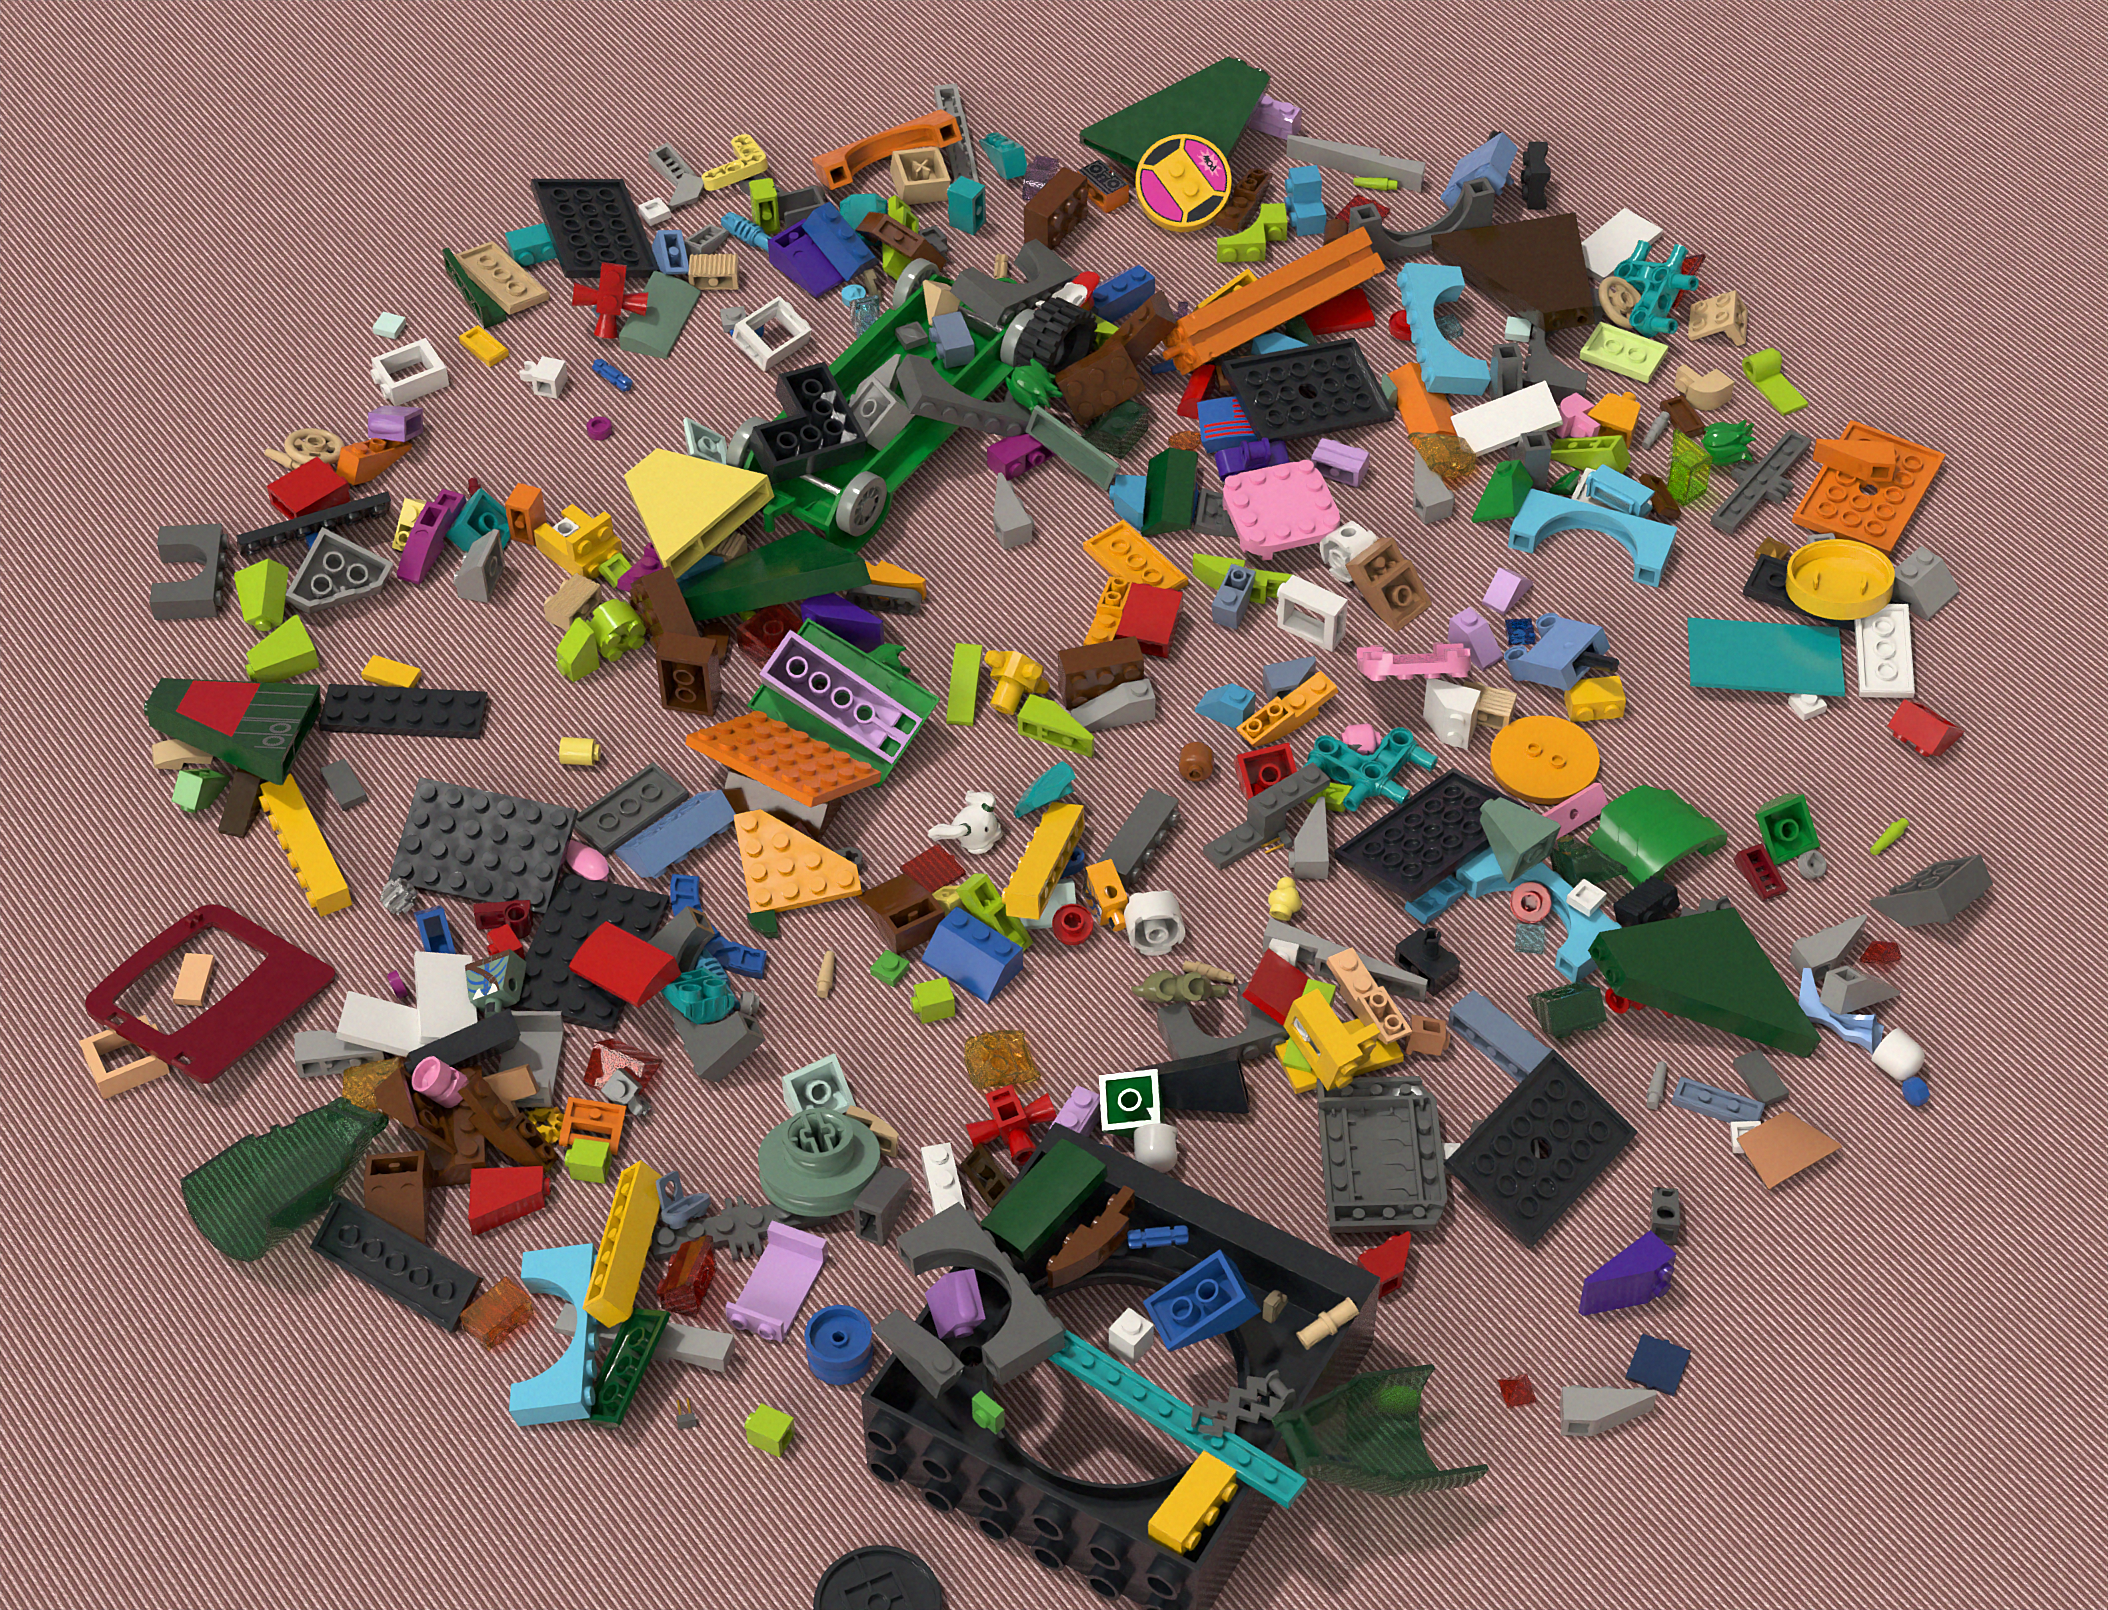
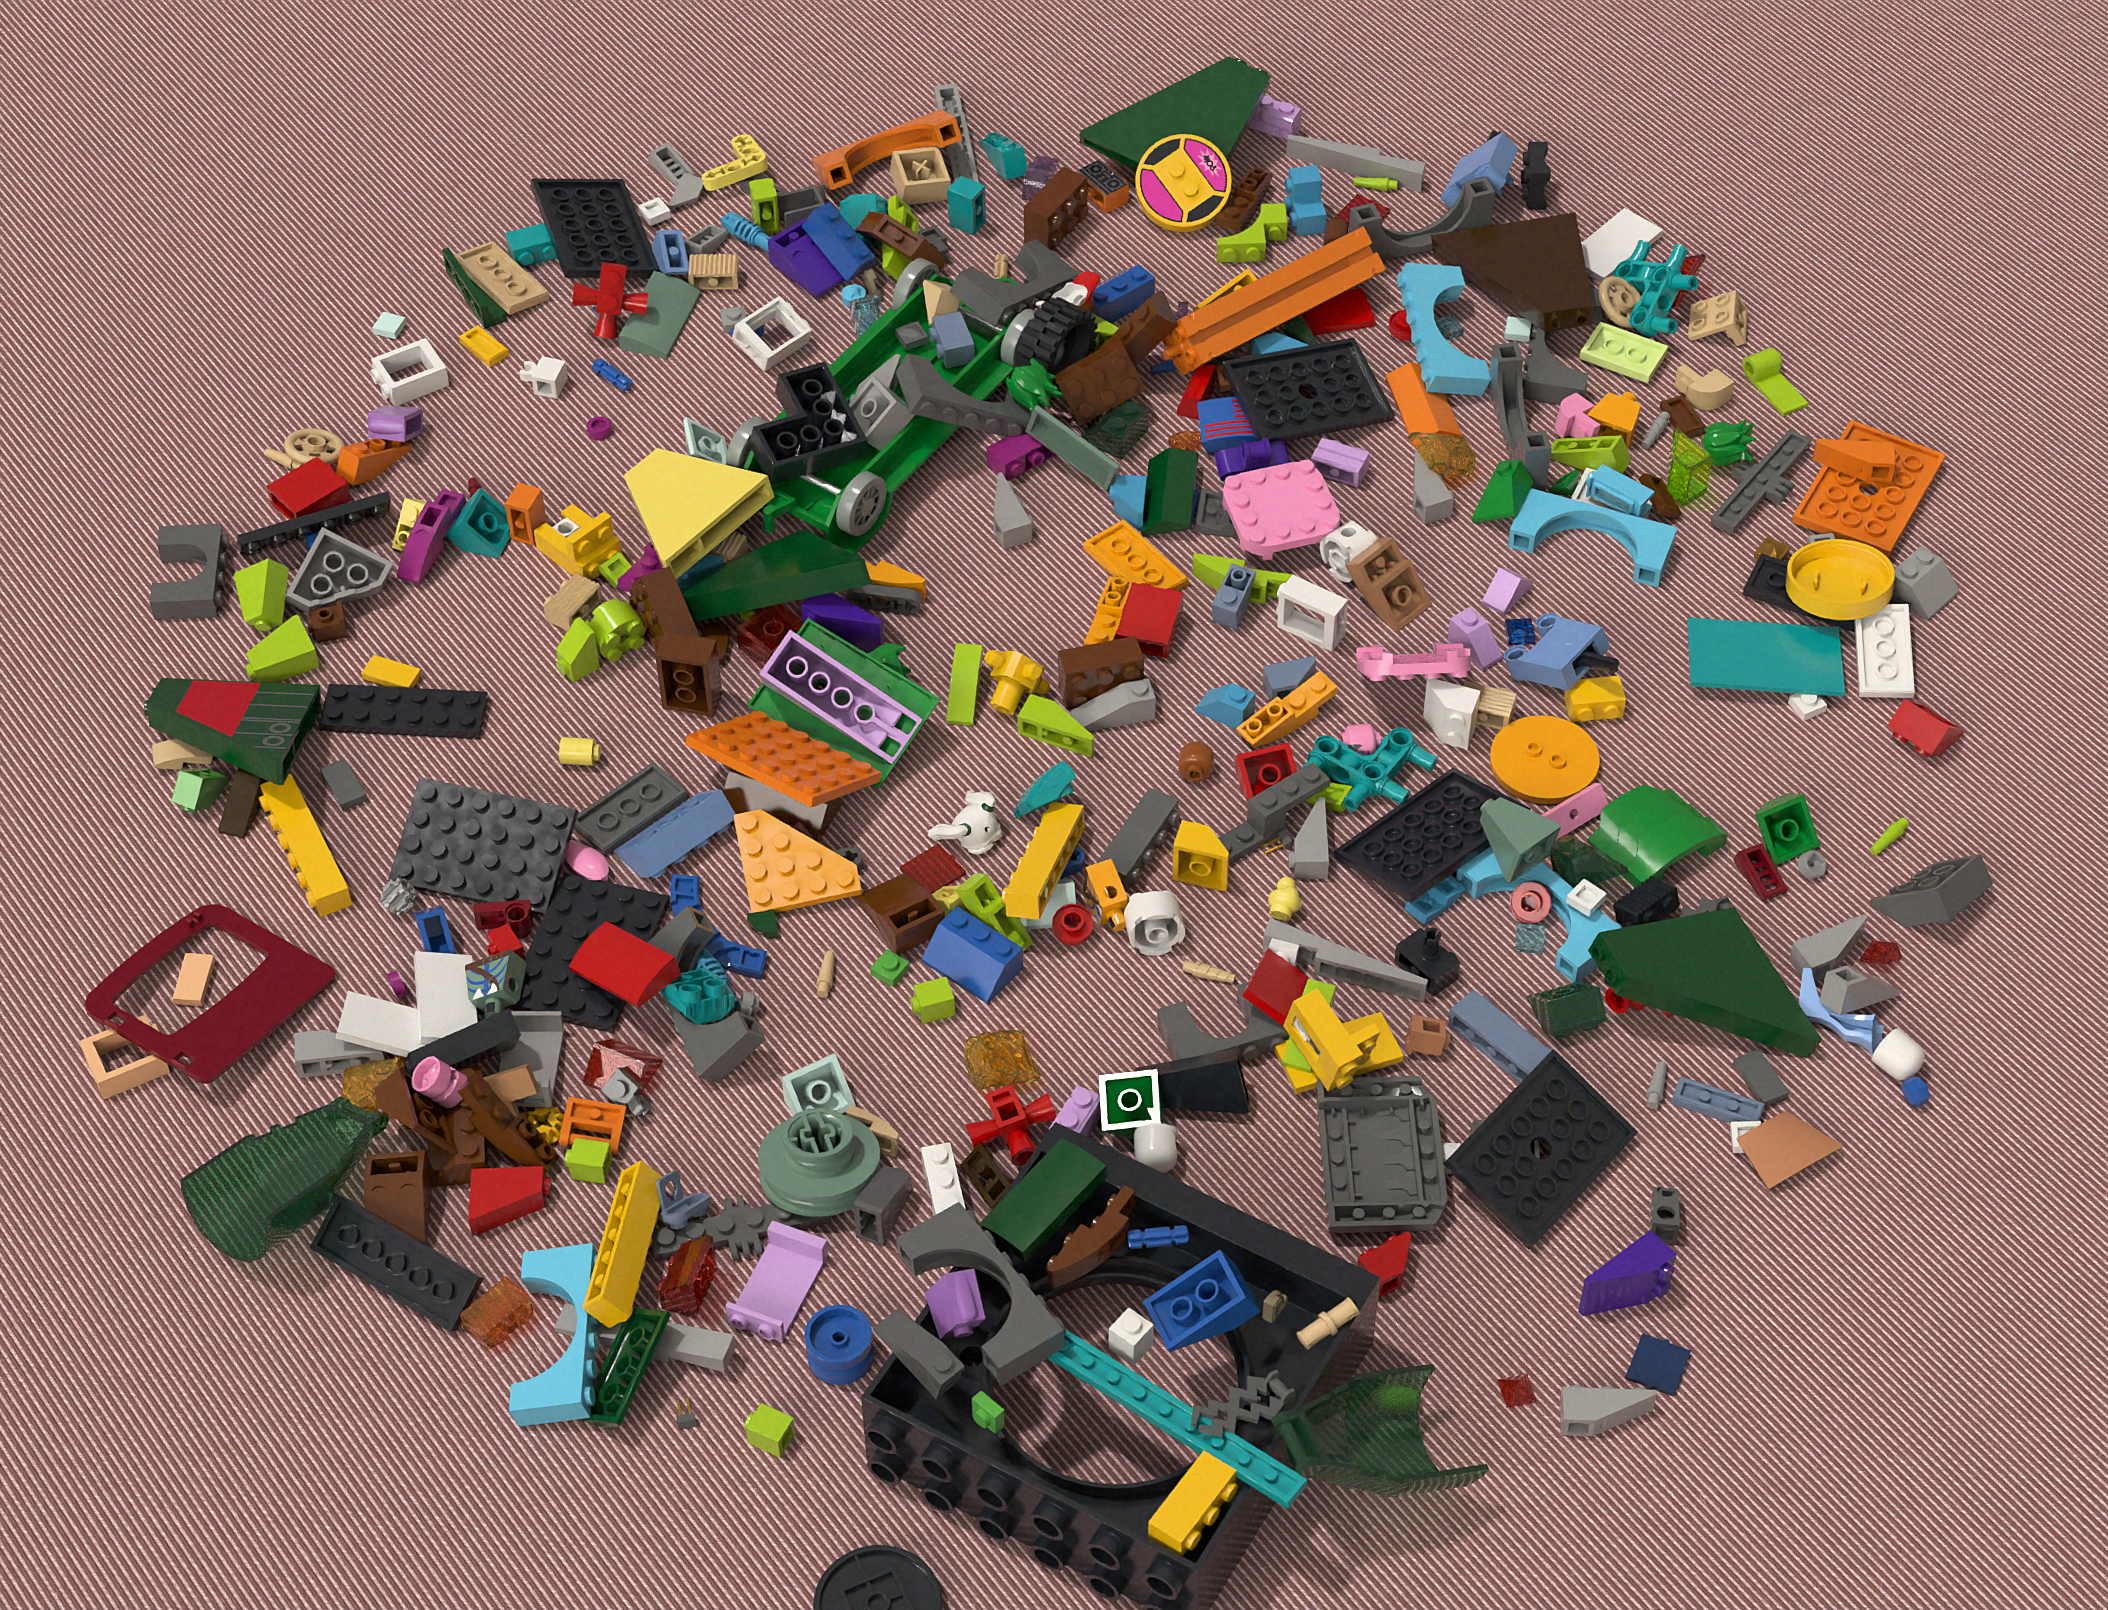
(328, 623): none -> reddish brown brick
(481, 568): light grey slope -> none
(1168, 987): olive animal -> none
(1200, 857): none -> yellow slope
(1365, 998): light nougat slope -> none
(1389, 390): sand green slope -> none
(1503, 419): white tile -> none

